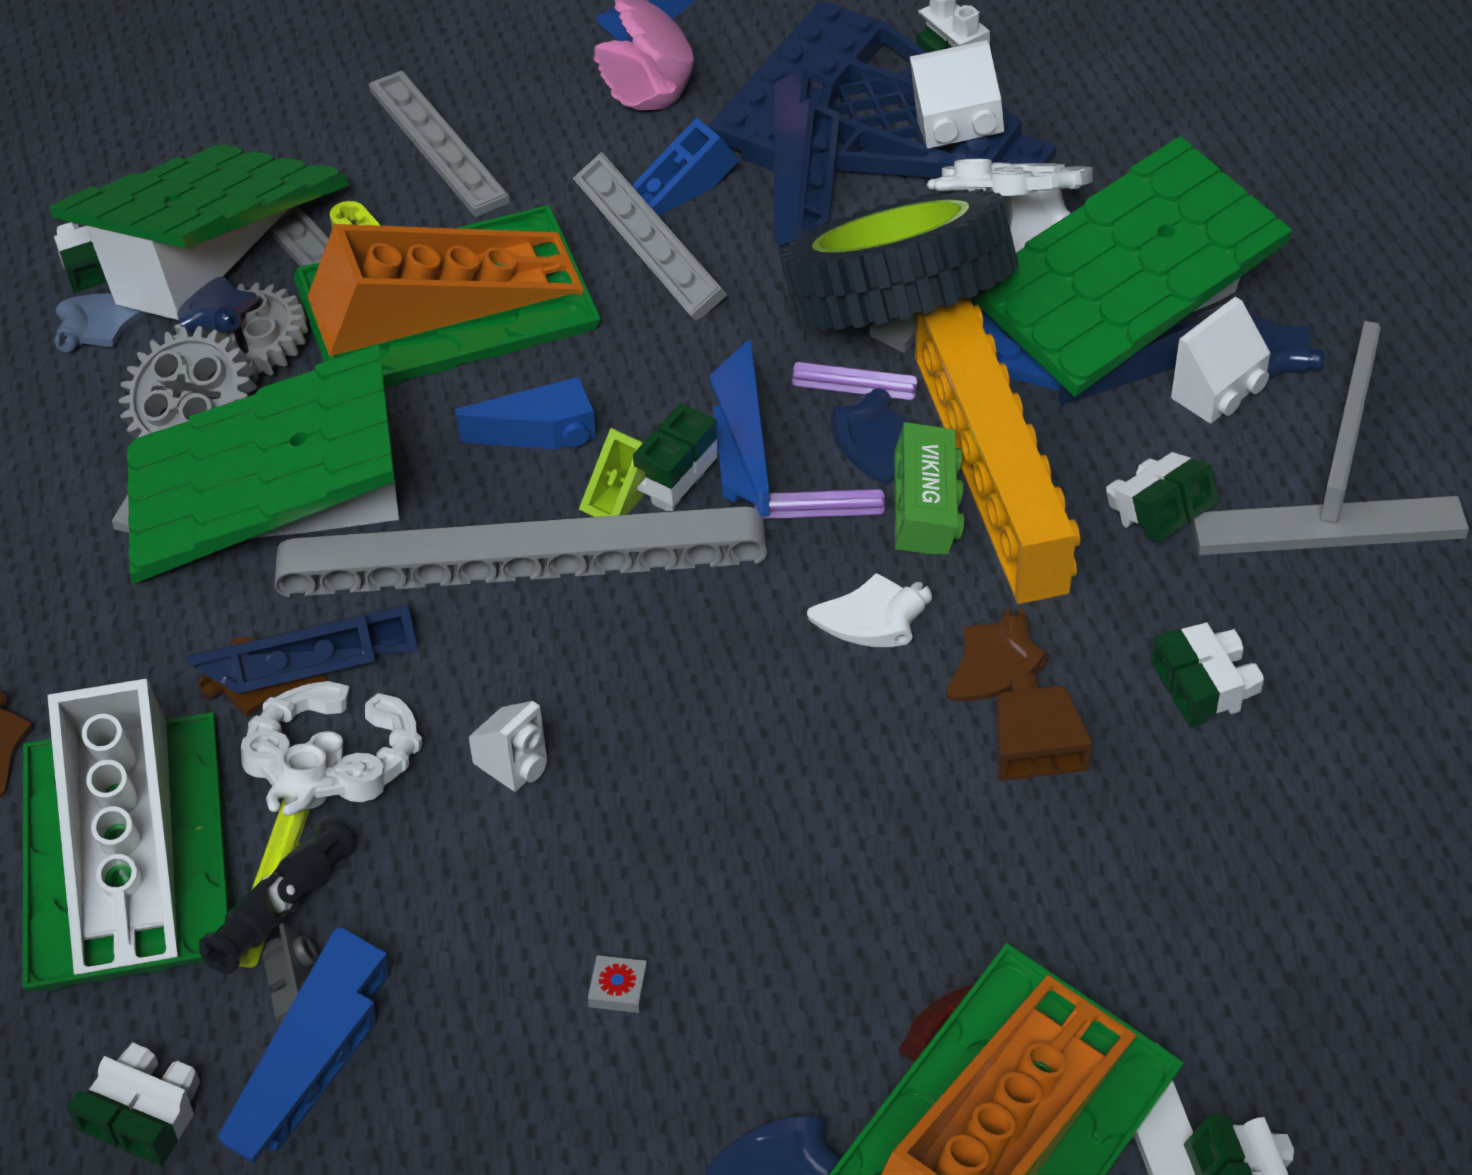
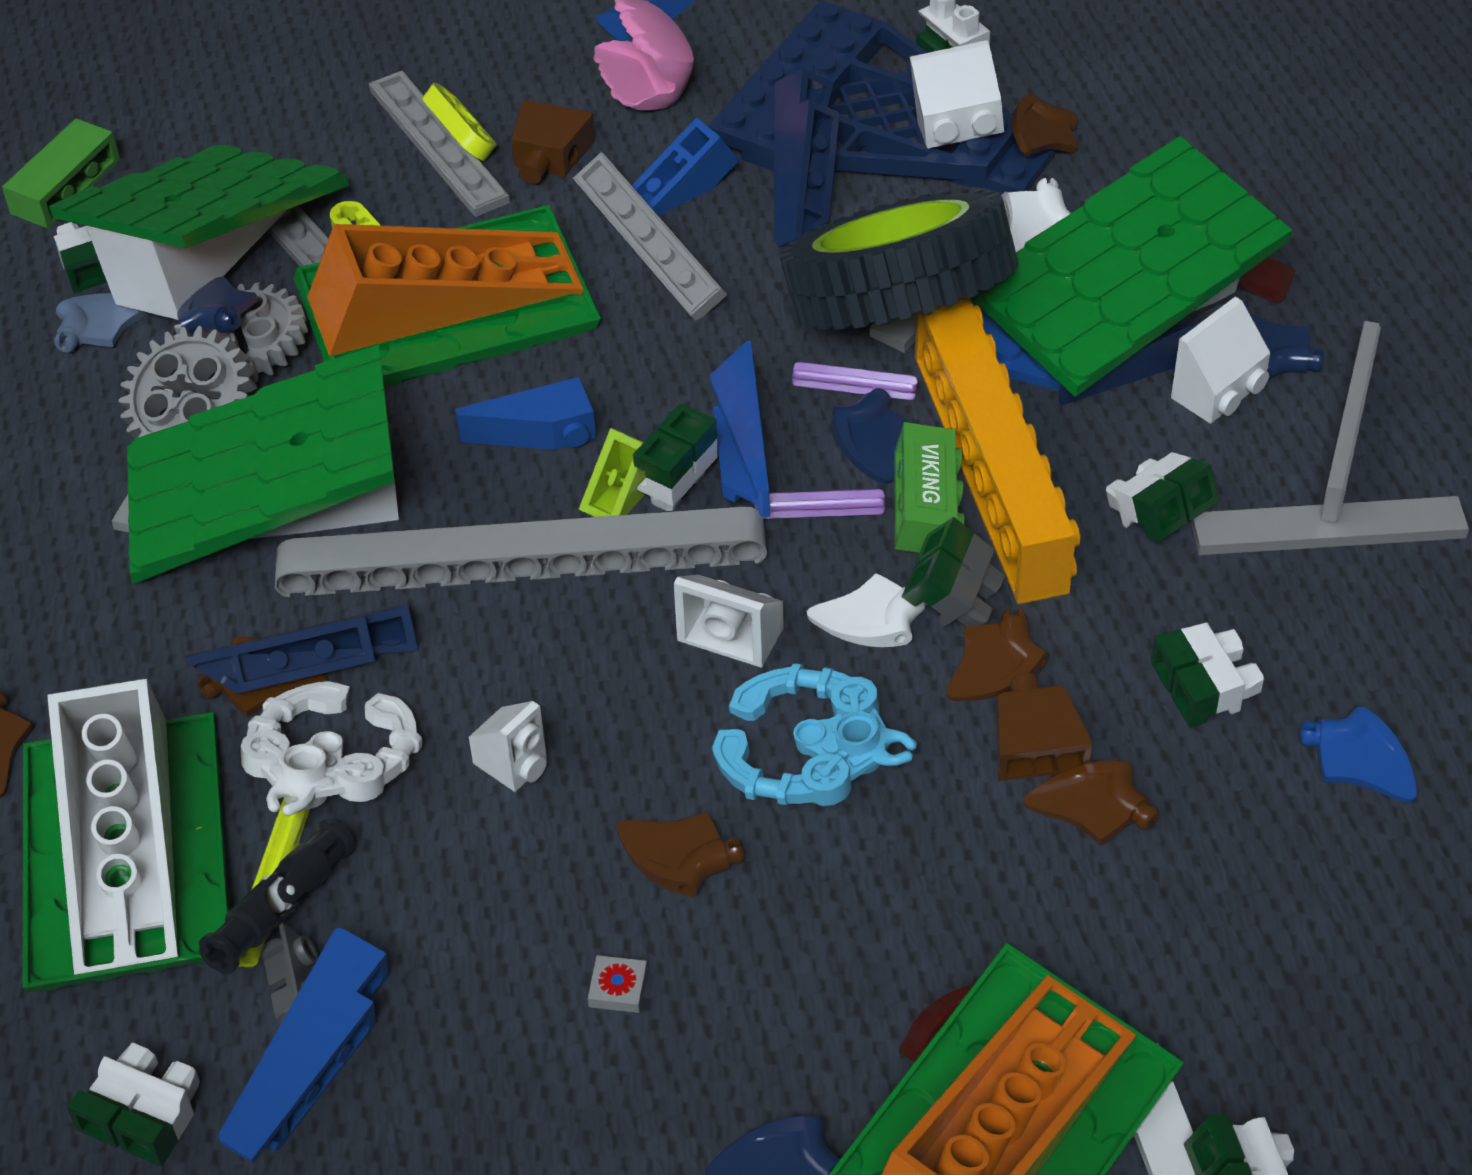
(59, 170): none -> bright green brick
(459, 121): none -> neon yellow beam
(550, 139): none -> reddish brown torso
(679, 852): none -> reddish brown arm
(726, 618): none -> white slope
(840, 746): none -> medium azure piece
(952, 572): none -> hips
(1010, 178): white piece -> none
(1043, 126): none -> reddish brown arm
(1094, 799): none -> reddish brown arm
(1269, 280): none -> clear red slope
(1361, 753): none -> blue arm

